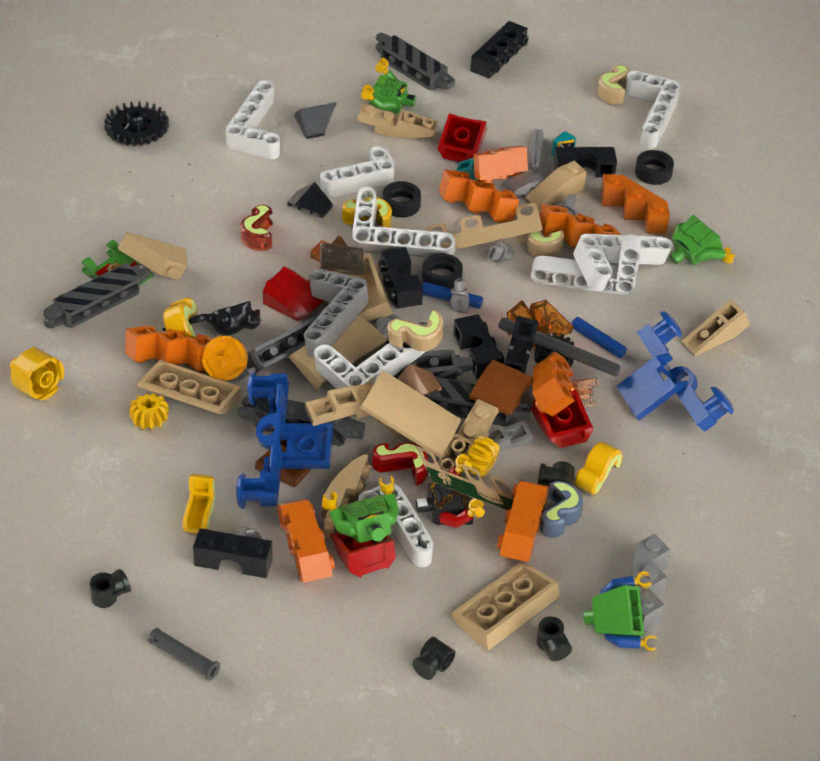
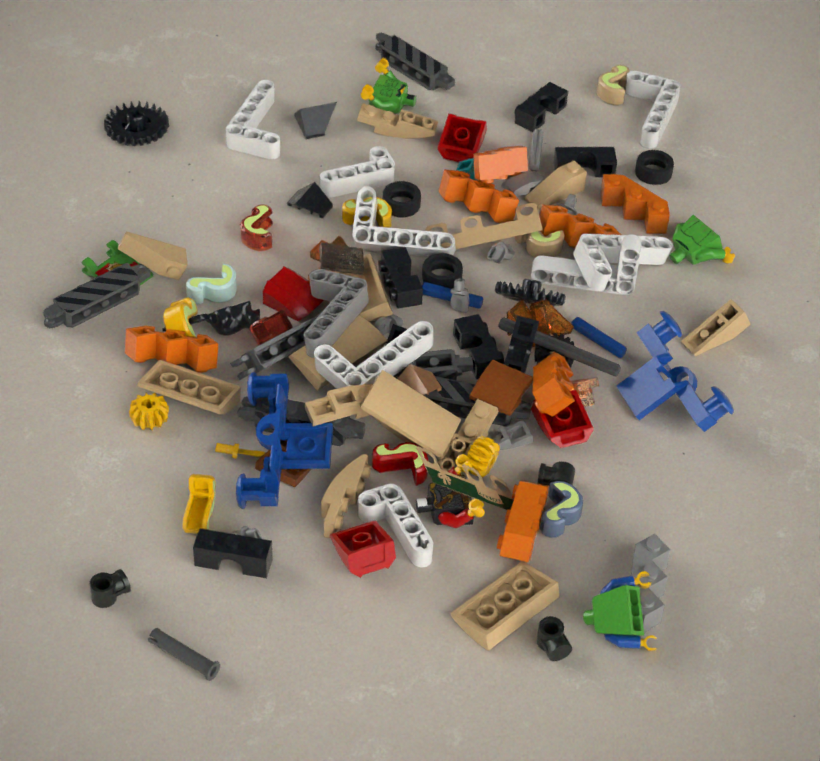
(36, 373): yellow brick -> none
(213, 289): none -> light aqua animal
(225, 358): light orange tile -> none
(234, 450): none -> yellow piece
(270, 327): none -> clear red animal
(305, 540): orange brick -> none
(365, 518): bright green torso -> none
(416, 335): tan animal -> none
(433, 656): pearl dark grey piece -> none
(499, 49): black brick -> none
(529, 292): none -> black gear
(532, 111): none -> black arch
(563, 140): teal slope -> none
(597, 467): yellow animal -> none

